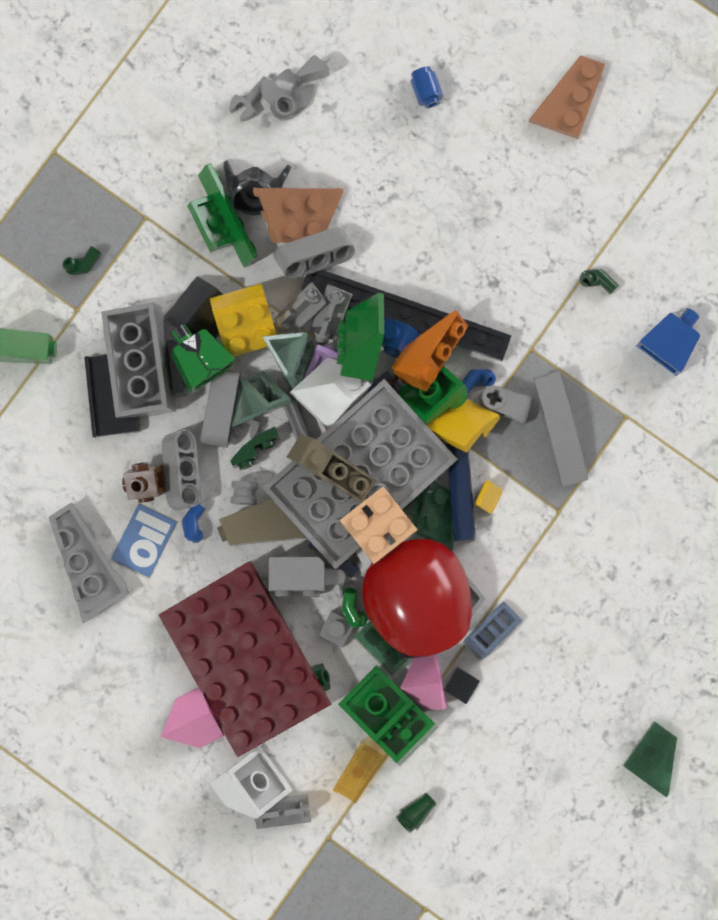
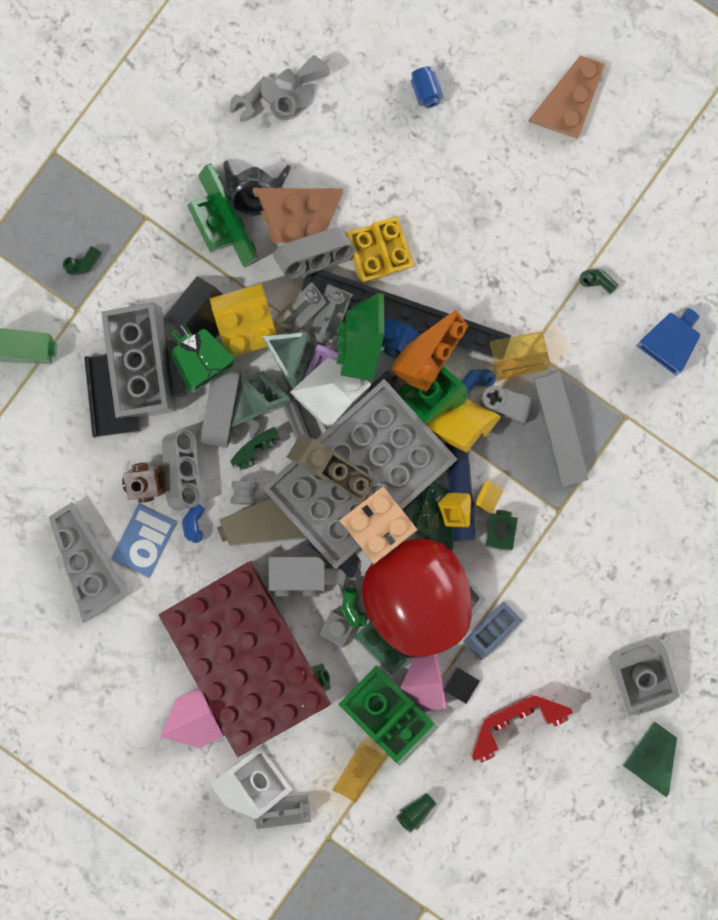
(380, 250): none -> yellow slope
(456, 509): none -> yellow slope
(485, 744): none -> red slope
(496, 542): none -> dark green brick
(519, 355): none -> clear yellow panel
(644, 677): none -> light grey slope

